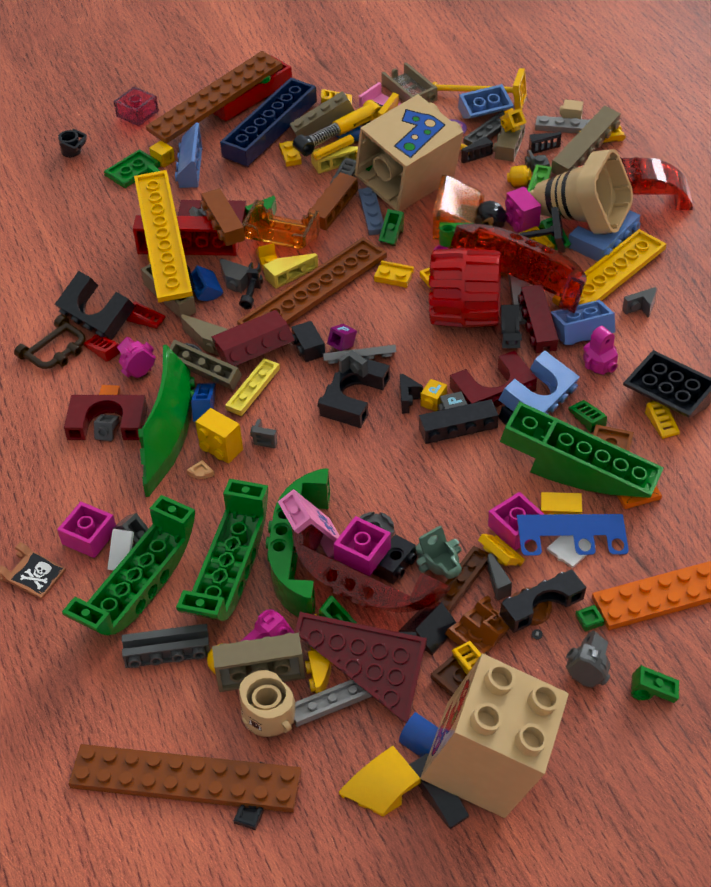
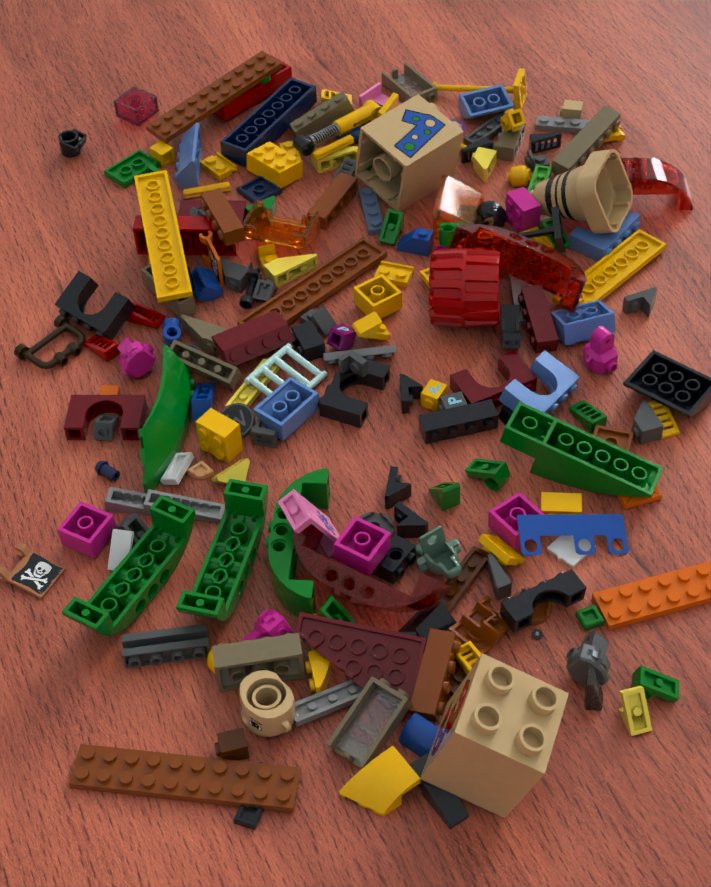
(104, 469): none -> dark blue pin
(135, 502): none -> light grey slope
(171, 330): none -> blue cylinder
(177, 468): none -> white tile
(196, 191): none -> yellow axle
(213, 259): none -> orange flag
(218, 166): none -> yellow plate
(232, 745): none -> reddish brown brick
(236, 471): none -> light yellow slope
(241, 414): none -> black tile
(259, 189): none -> dark blue tile
(263, 368): none -> light aqua bar
(264, 290): none -> dark grey bracket
(275, 164): none -> yellow brick
(287, 407): none -> medium blue slope
(321, 319): none -> dark grey slope
(369, 722): none -> door
(371, 327): none -> yellow slope
(378, 296): none -> yellow brick
(396, 489): none -> black slope
(409, 522): none -> black slope
(418, 242): none -> blue slope
(434, 674): none -> dark orange brick
(446, 494): none -> green slope
(484, 162): none -> light yellow slope
(493, 472): none -> green plate
(593, 691): none -> clear smoke slope
(635, 710): none -> light yellow slope
(646, 424): none -> dark grey slope

